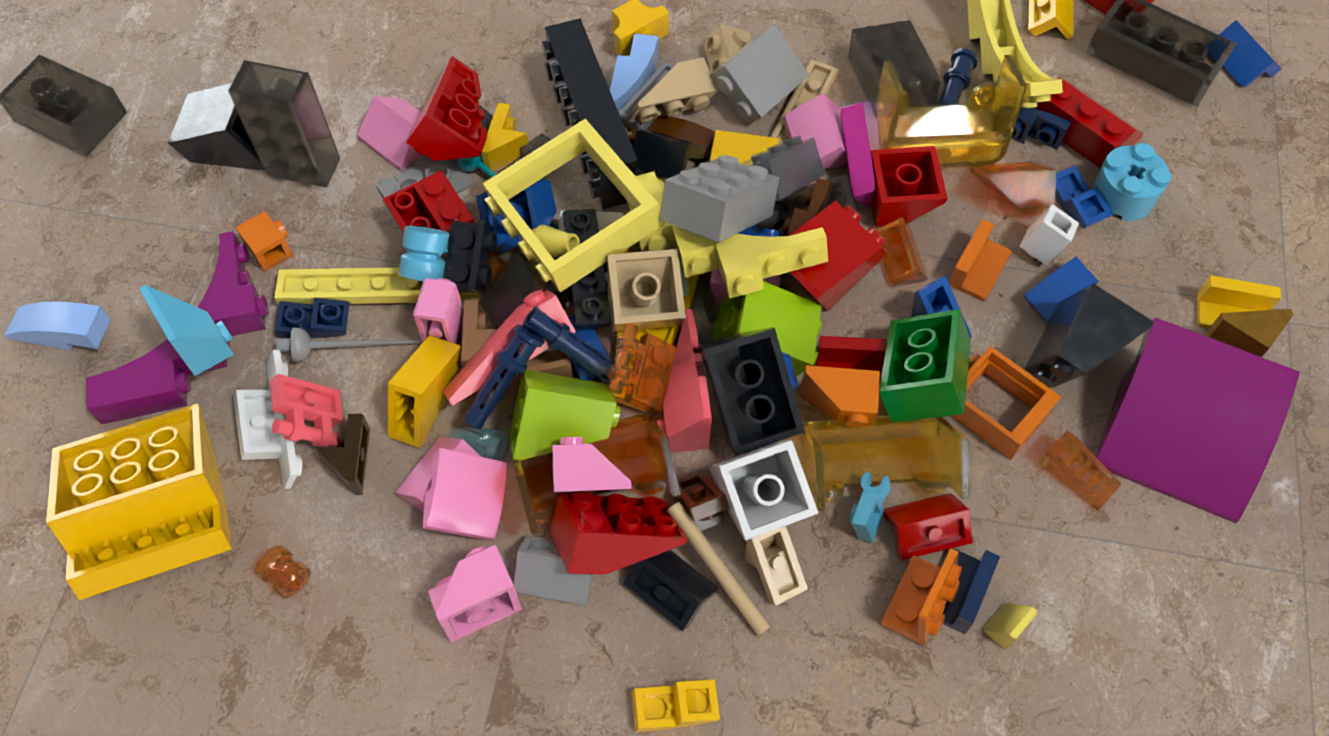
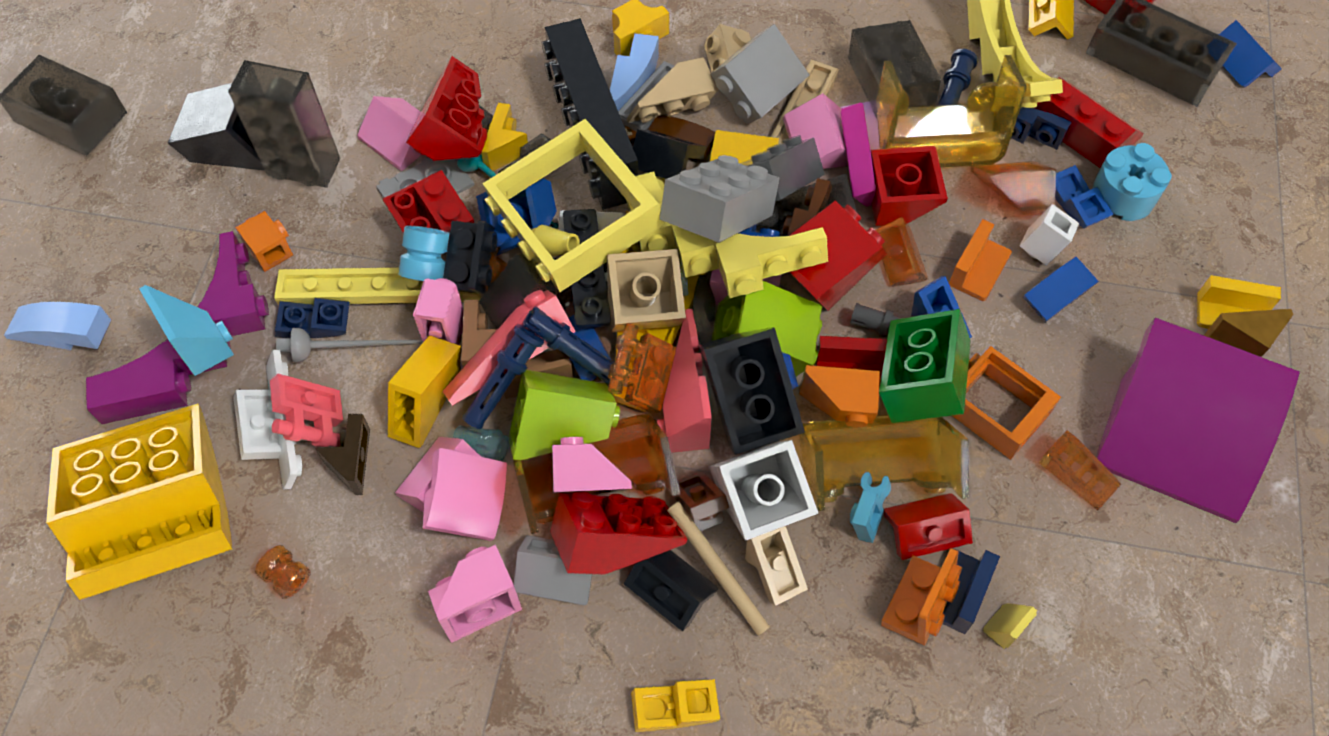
(873, 319): none -> dark grey pin
(1083, 335): black slope -> none

